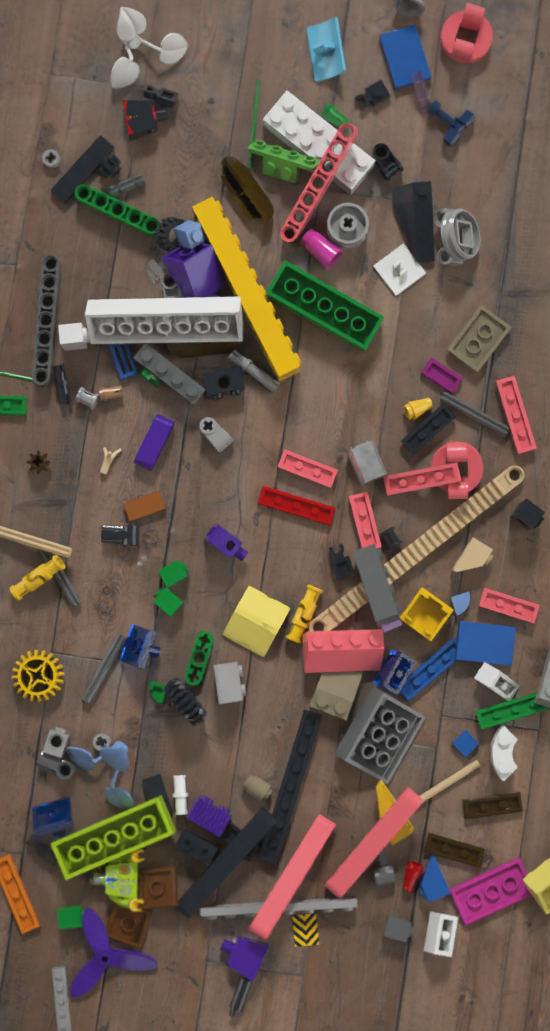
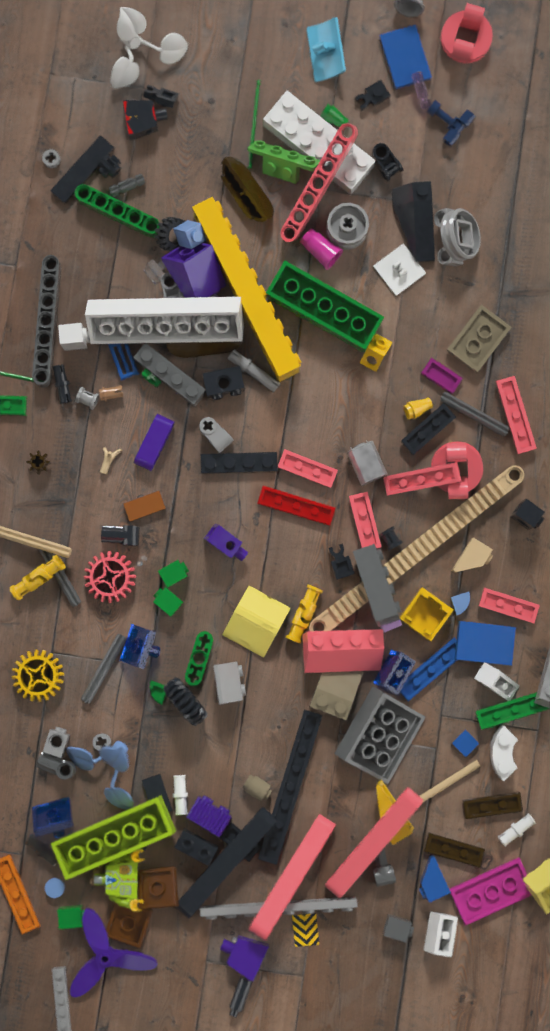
(55, 887): none -> medium blue tile
(94, 582): none -> coral gear
(239, 462): none -> black plate
(377, 348): none -> yellow bracket
(412, 875): red cone -> none
(516, 829): none -> white pin

